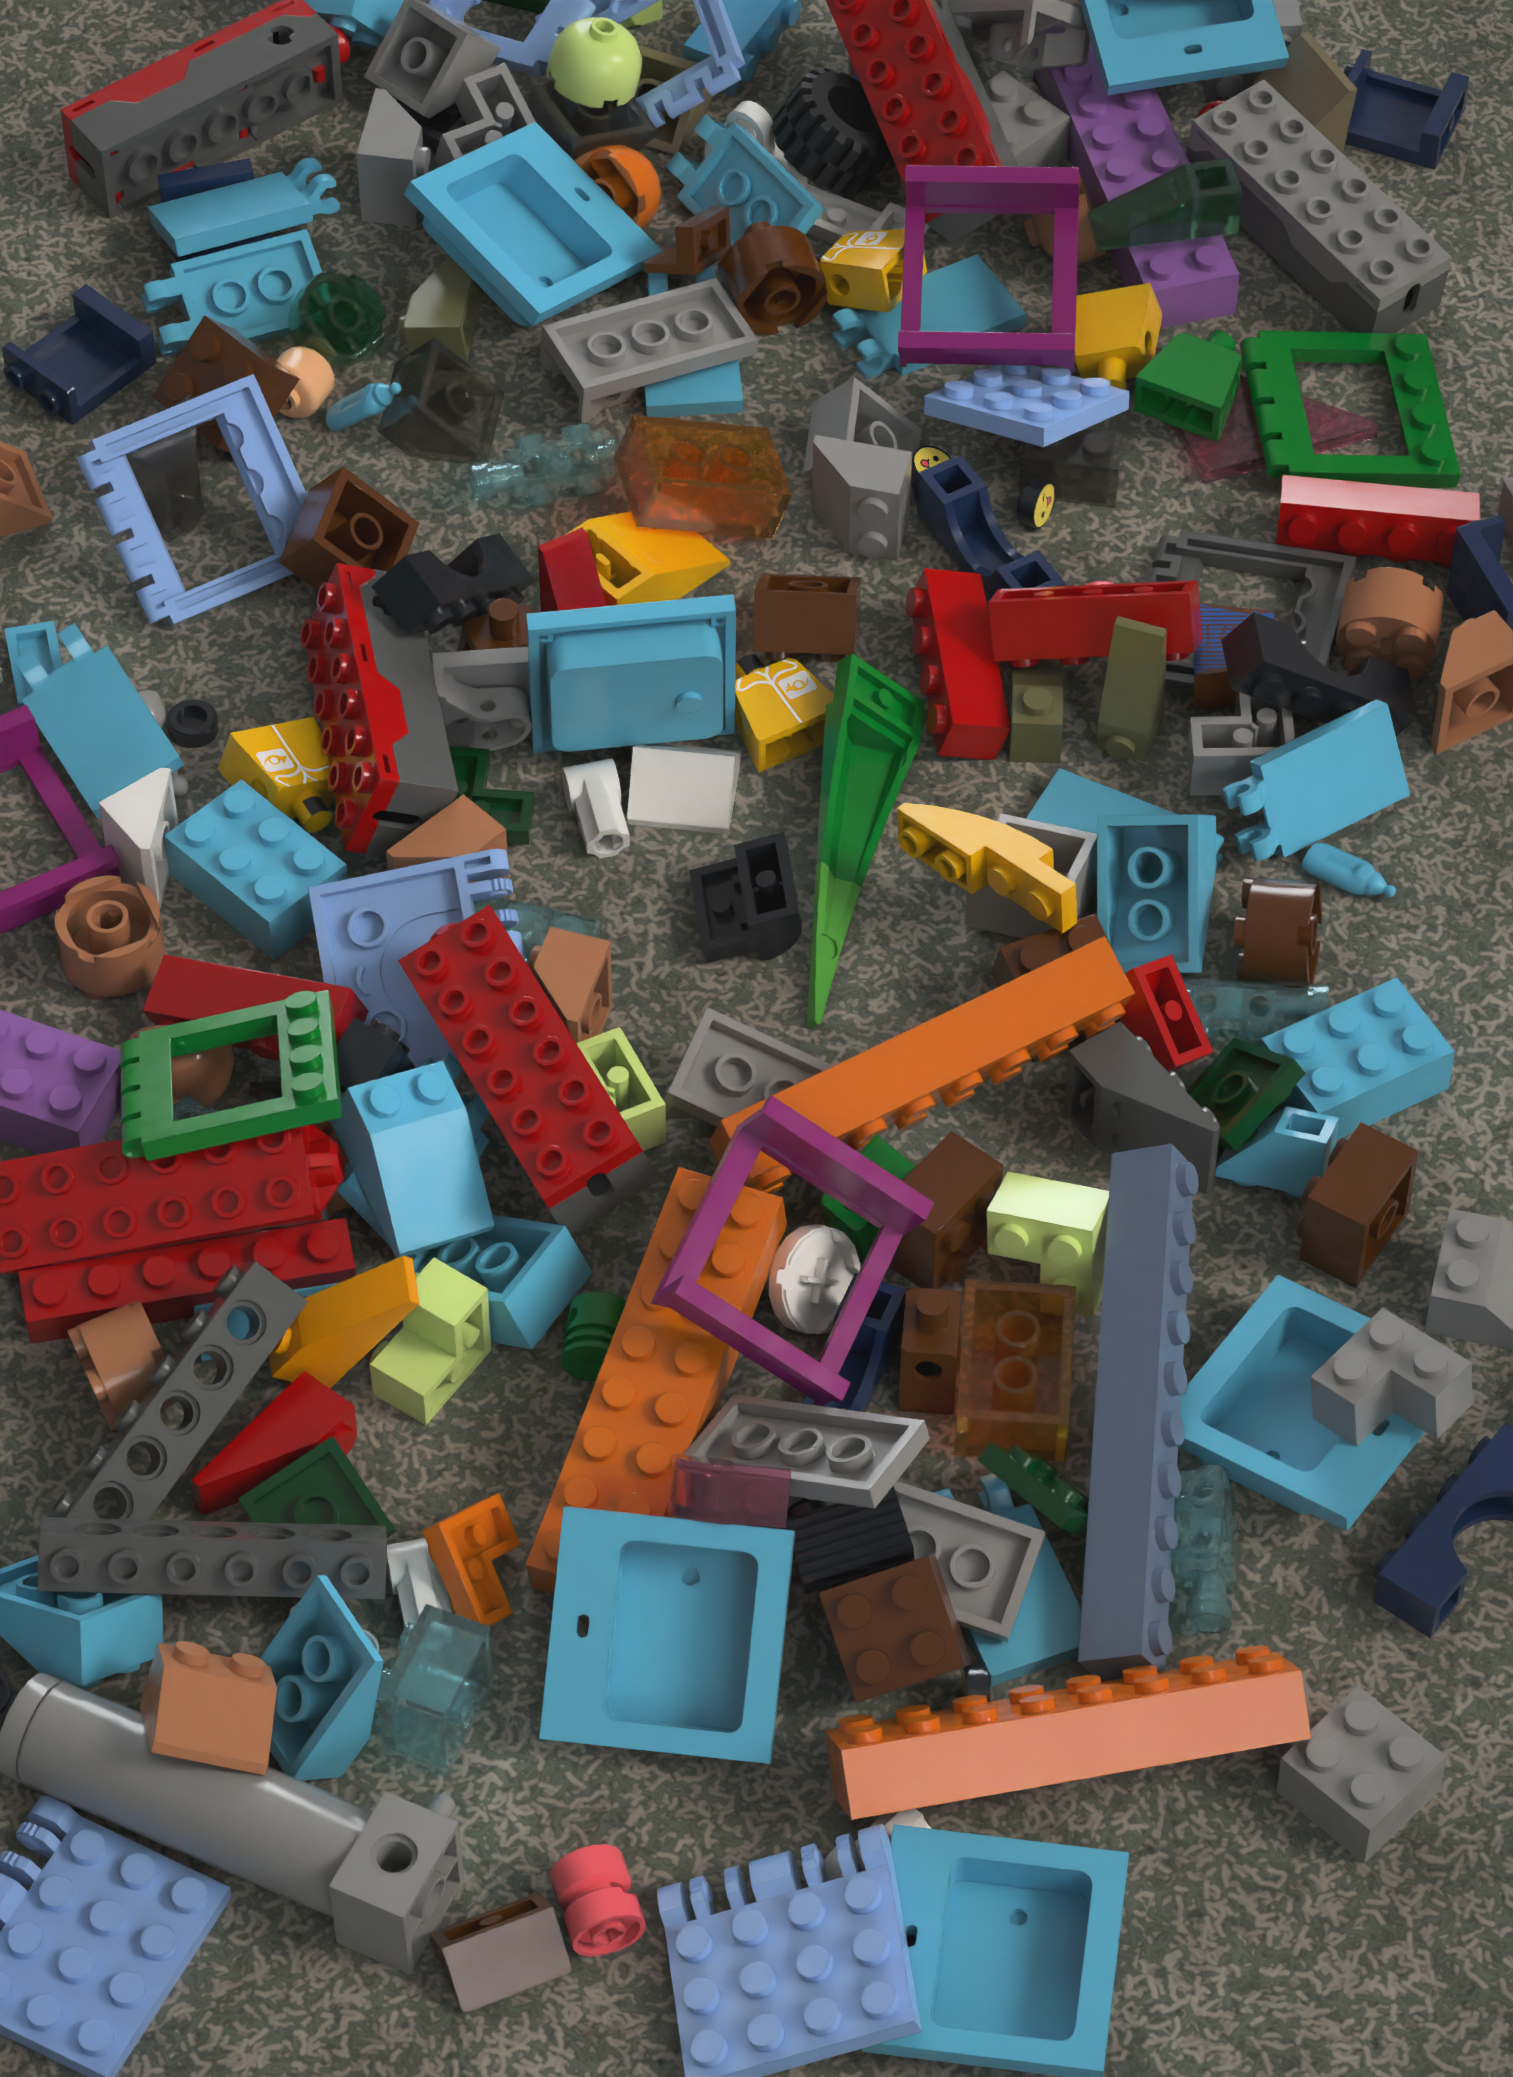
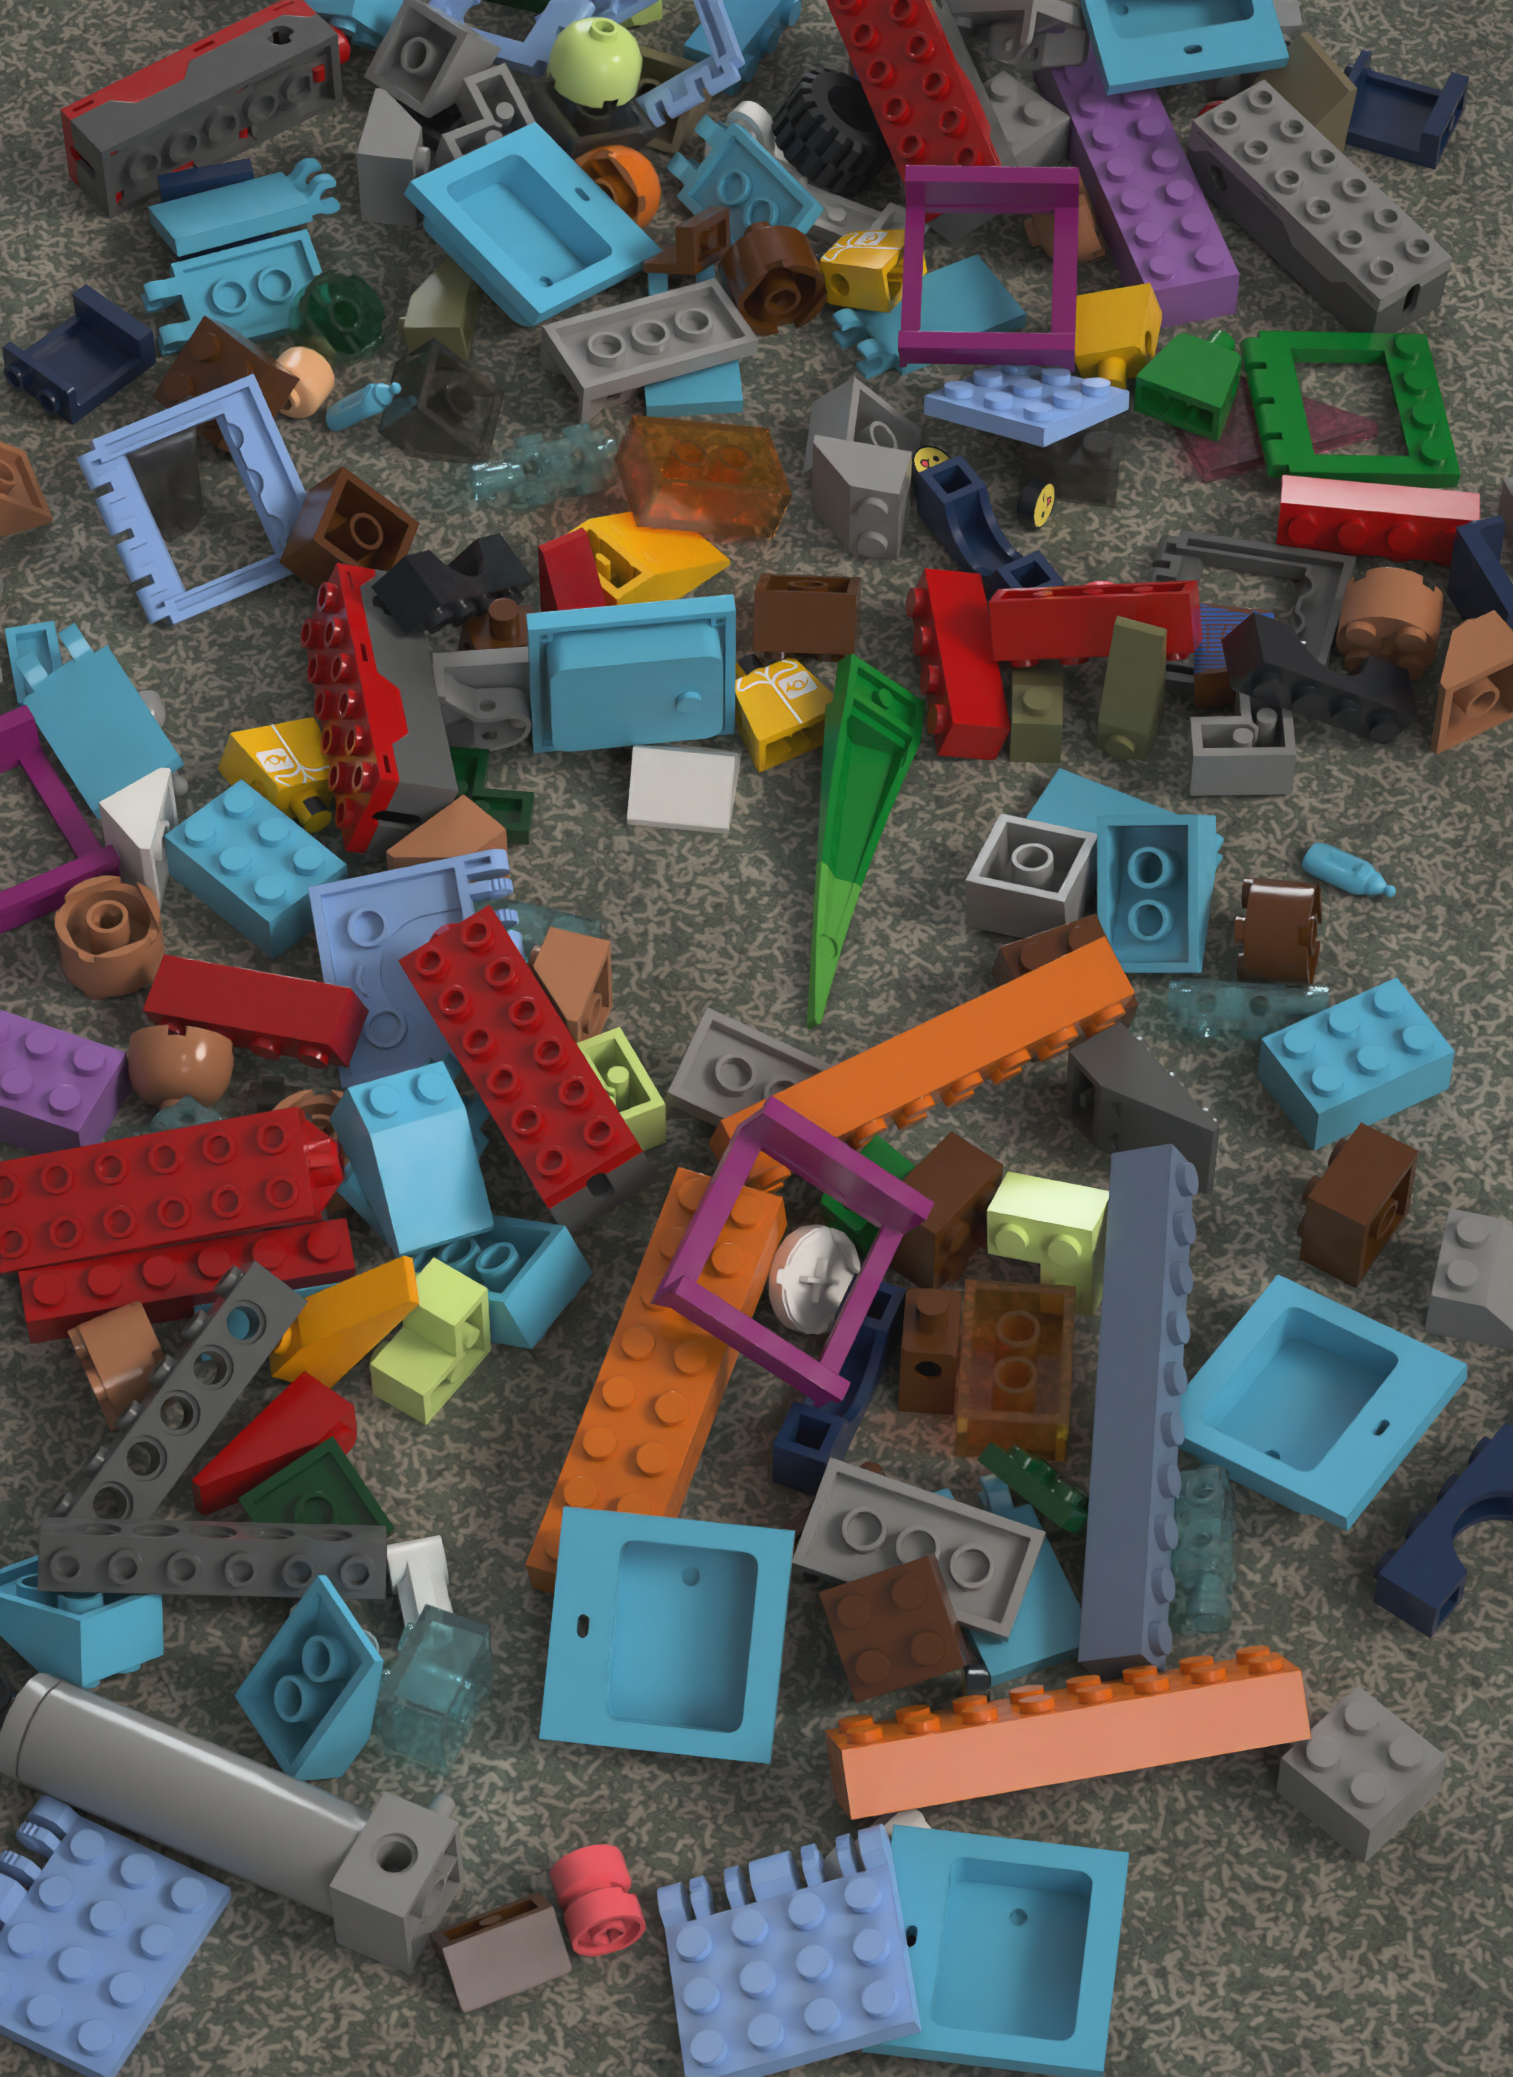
(192, 723): black tile -> none
(209, 1707): nougat slope -> none
(306, 1070): green hinge -> none
(370, 1053): black brick -> none
(464, 1552): orange plate -> none
(589, 1332): green piece -> none
(595, 797): white piece -> none
(728, 1492): clear pink brick -> none
(748, 901): black brick -> none
(830, 1450): light grey plate -> none
(847, 1541): black brick -> none
(986, 852): yellow slope -> none
(1165, 1015): red slope -> none
(1176, 206): clear green slope -> none
(1244, 1089): dark green plate -> none
(1283, 1152): medium azure slope -> none
(1320, 783): medium azure tile -> none
(1387, 1371): light grey brick -> none

